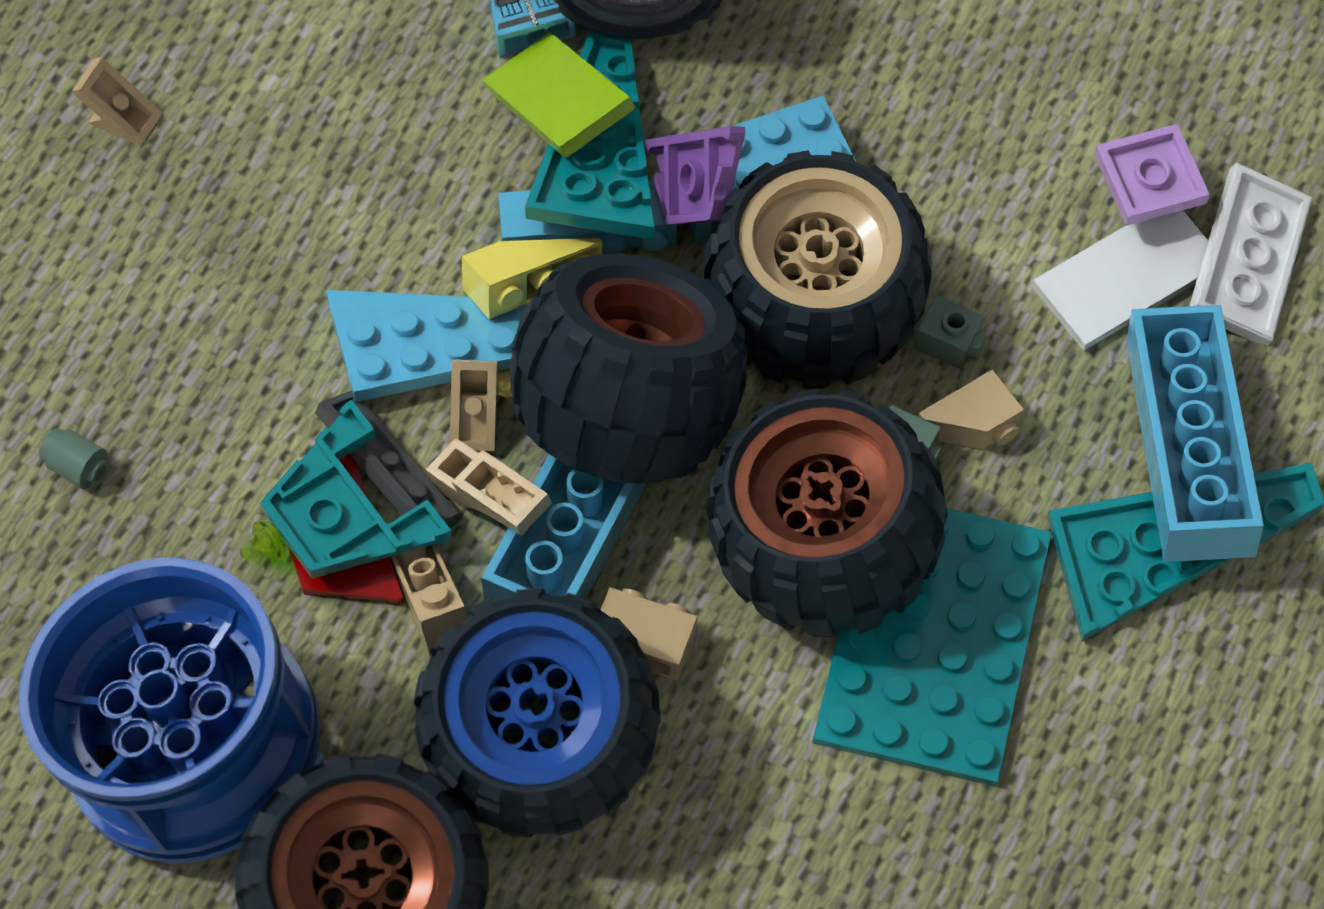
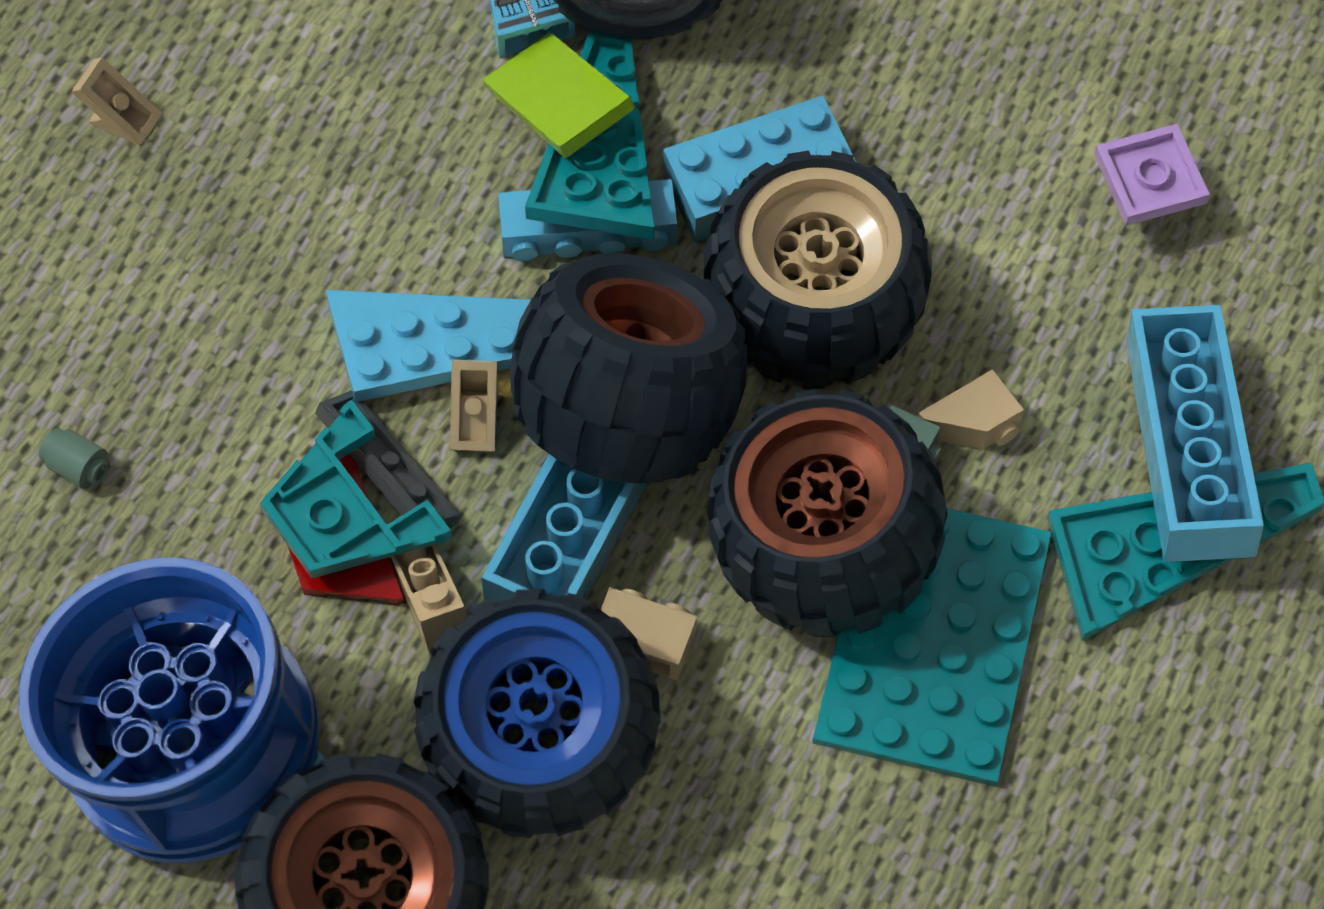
(265, 541): clear neon green plate -> none
(487, 486): tan slope -> none
(511, 271): light yellow slope -> none
(696, 173): medium lavender wing -> none
(950, 333): sand green brick -> none
(1123, 272): white tile -> none
(1252, 252): white tile -> none

